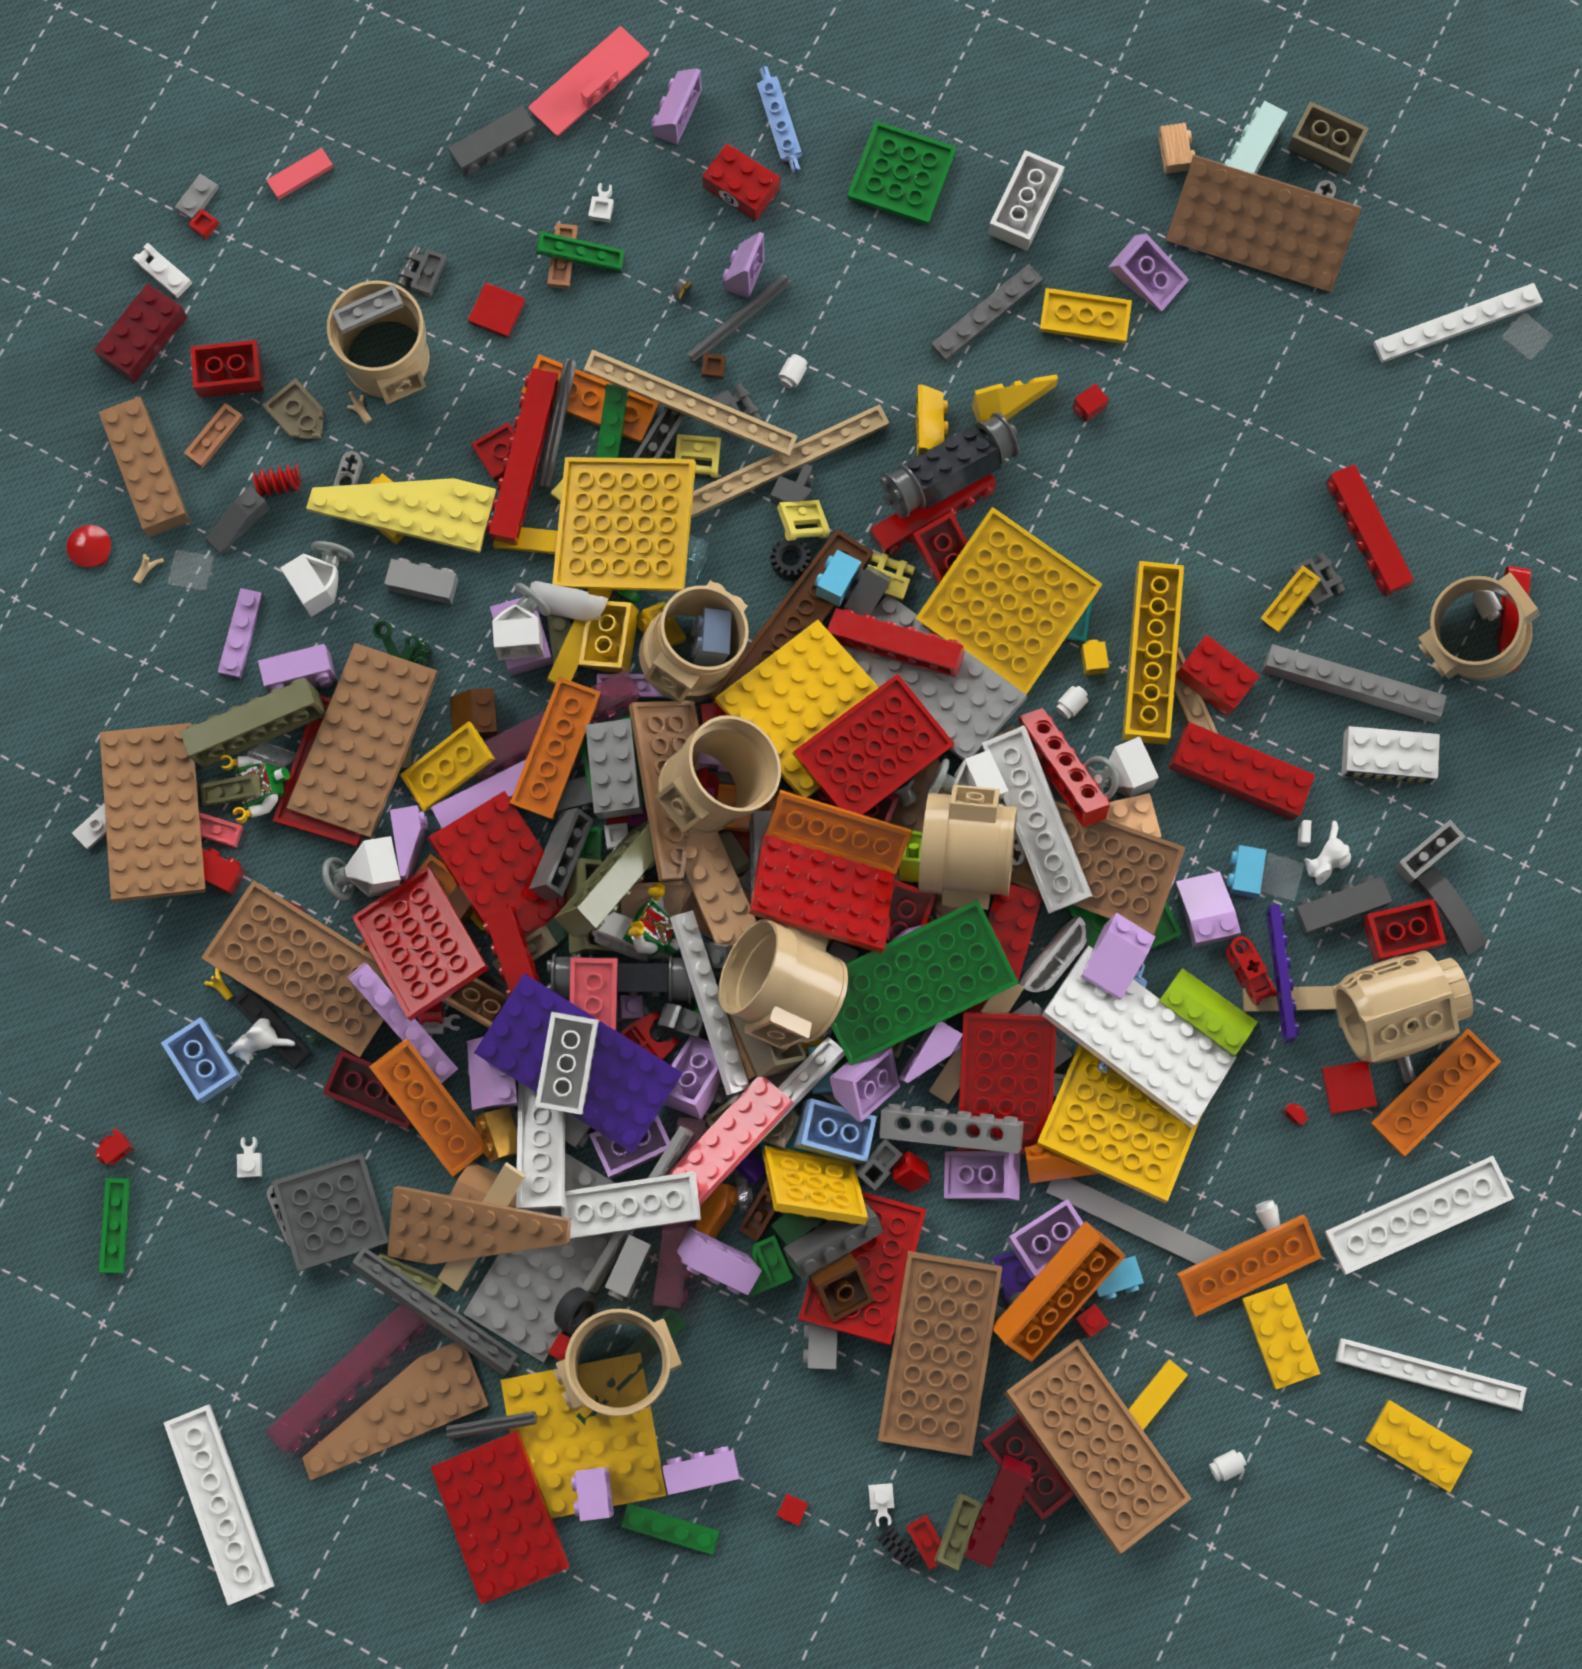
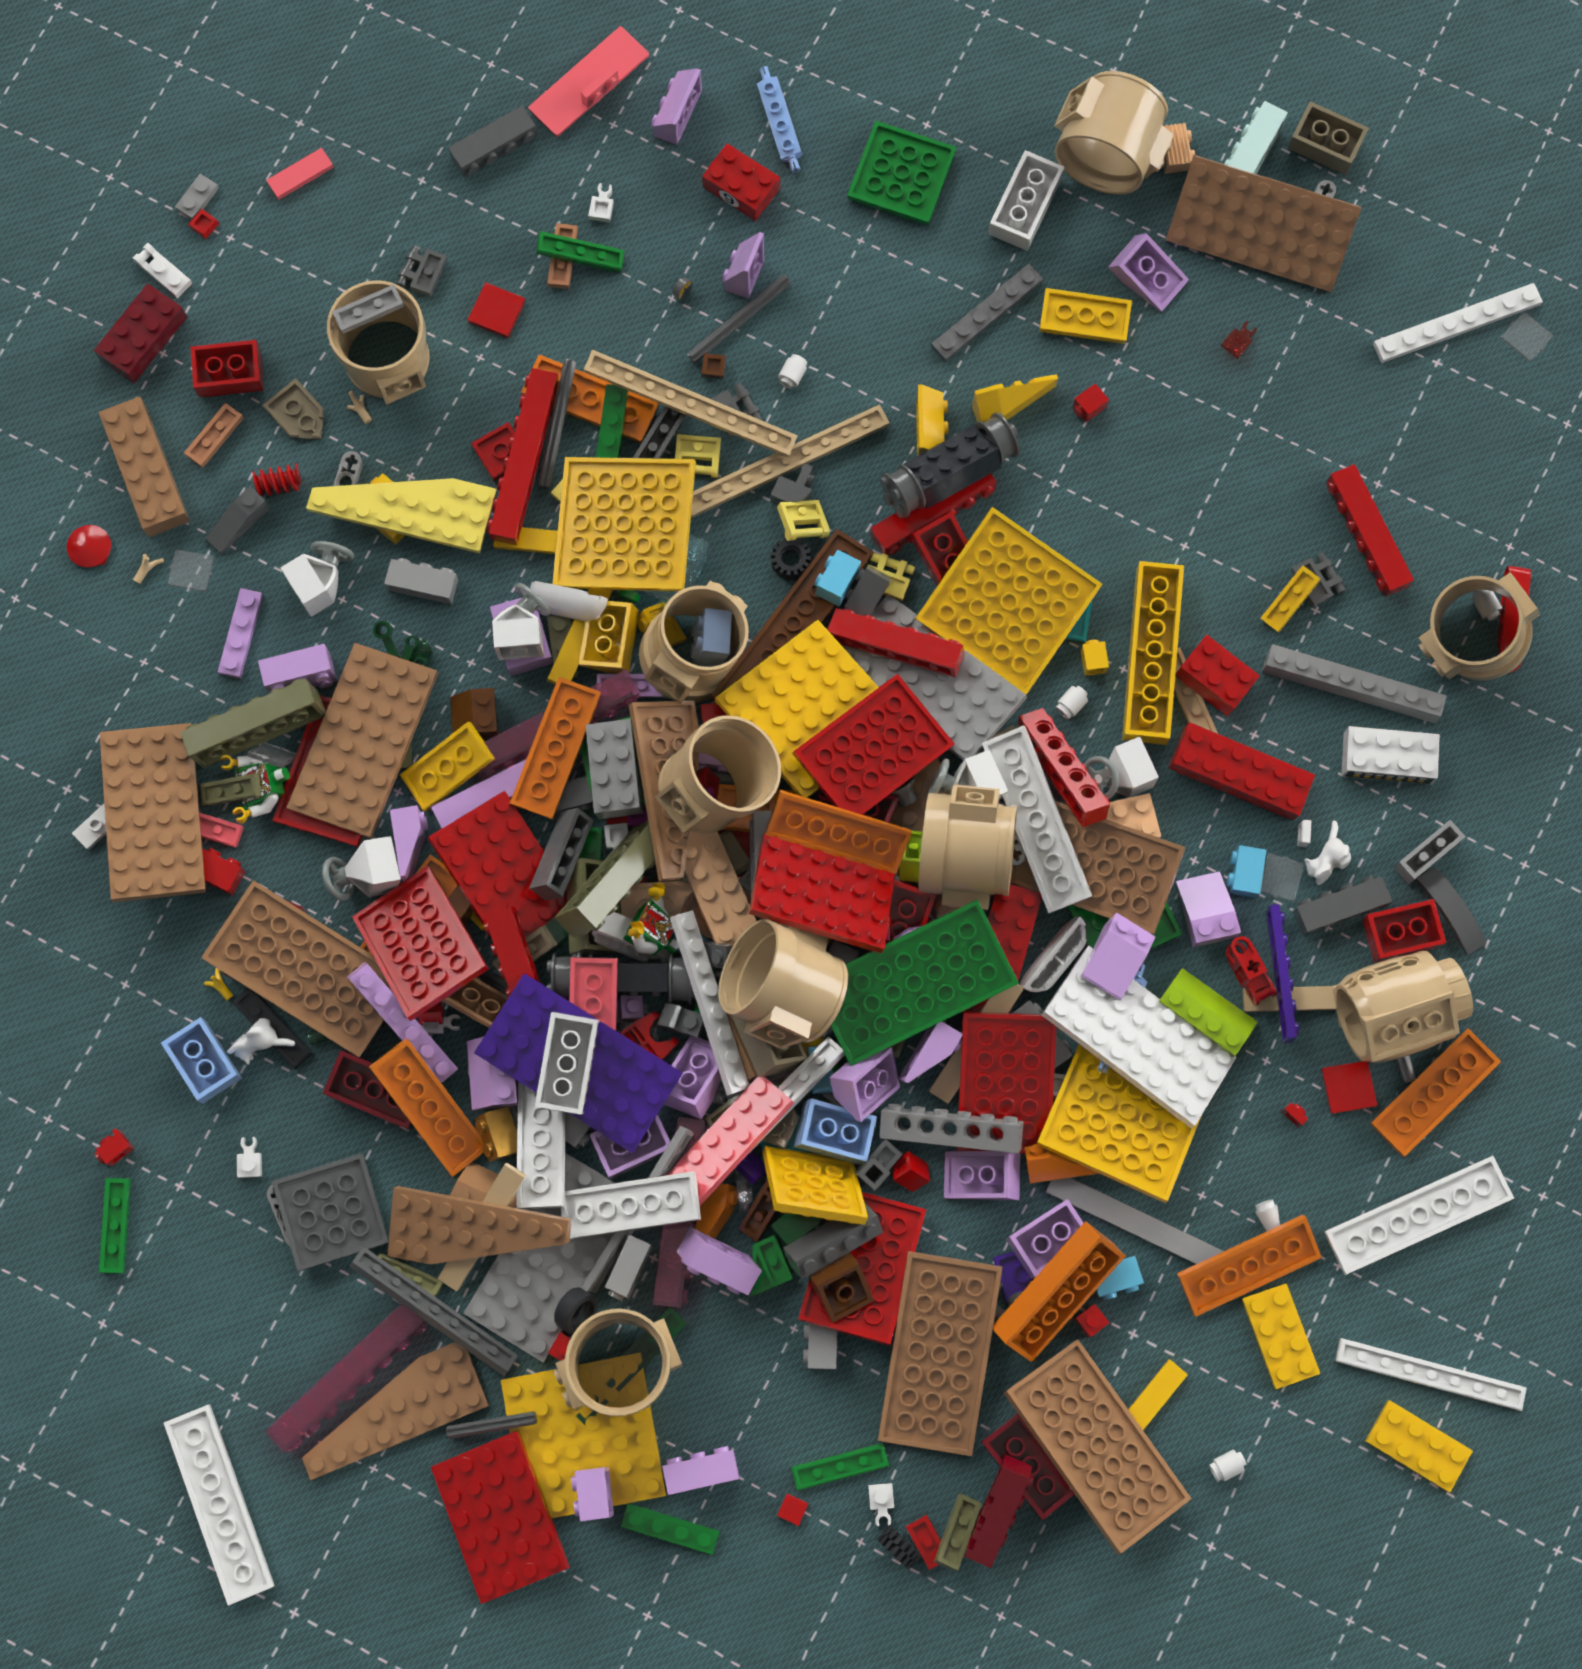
(840, 1466): none -> green tile
(1113, 132): none -> tan cylinder
(1238, 341): none -> clear red plate

